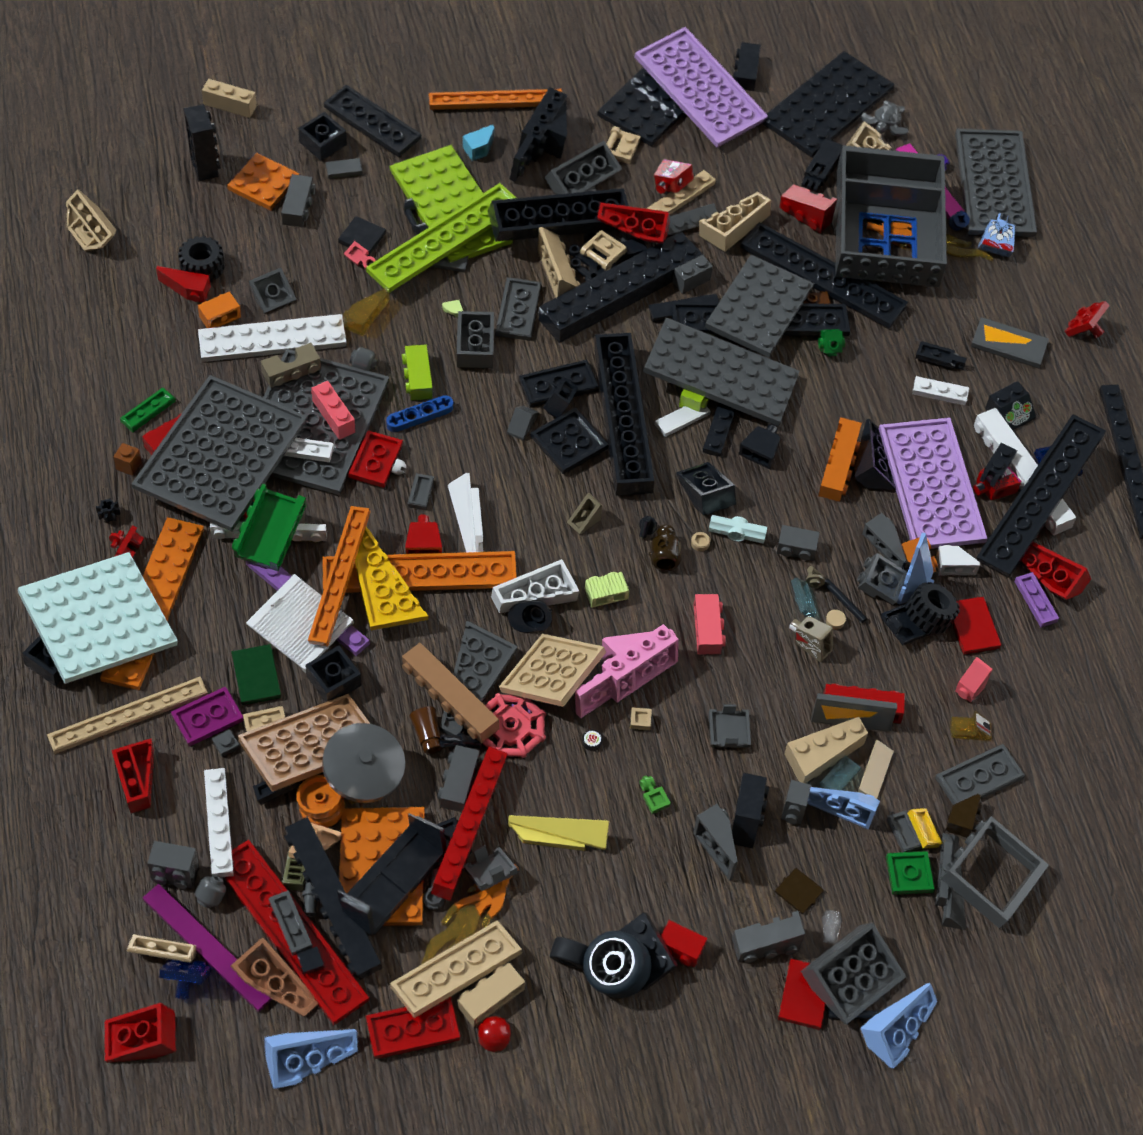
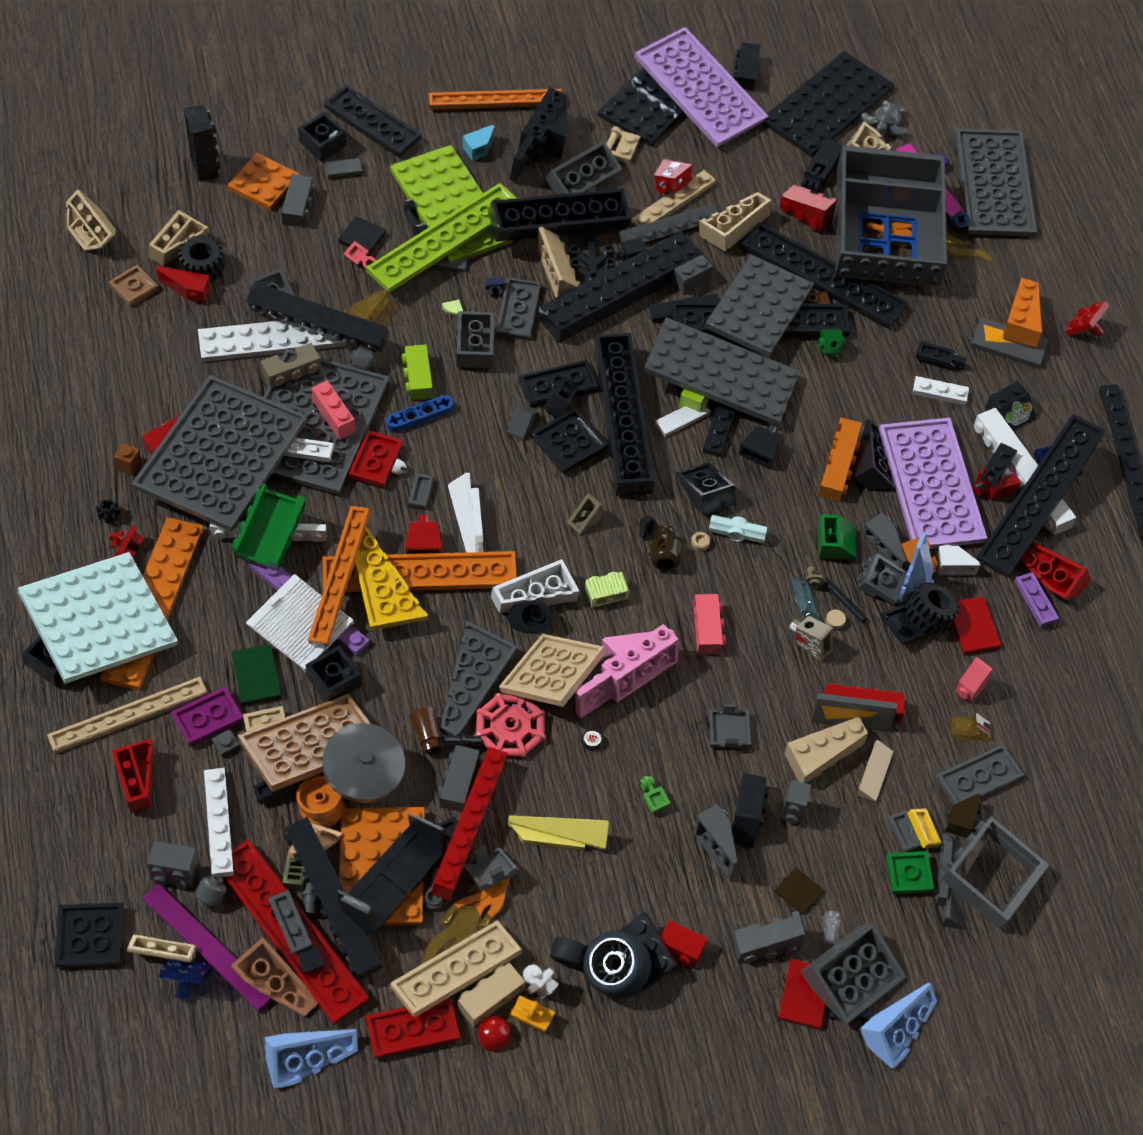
(89, 935): none -> black plate
(133, 285): none -> medium nougat tile
(140, 1034): red slope -> none
(147, 409): green tile -> none
(168, 241): none -> tan wedge
(219, 310): orange brick -> none
(229, 98): tan brick -> none
(318, 317): none -> black brick
(450, 693): medium nougat brick -> none
(492, 283): none -> dark blue tile
(532, 1013): none -> light orange hips
(540, 981): none -> white hips
(606, 245): tan plate -> none
(640, 222): red wedge -> none
(640, 718): tan plate -> none
(797, 542): dark grey brick -> none
(836, 538): none -> green slope
(840, 774): clear light blue plate -> none
(845, 804): light blue wedge -> none
(998, 236): torso -> none
(1025, 315): none -> orange wedge

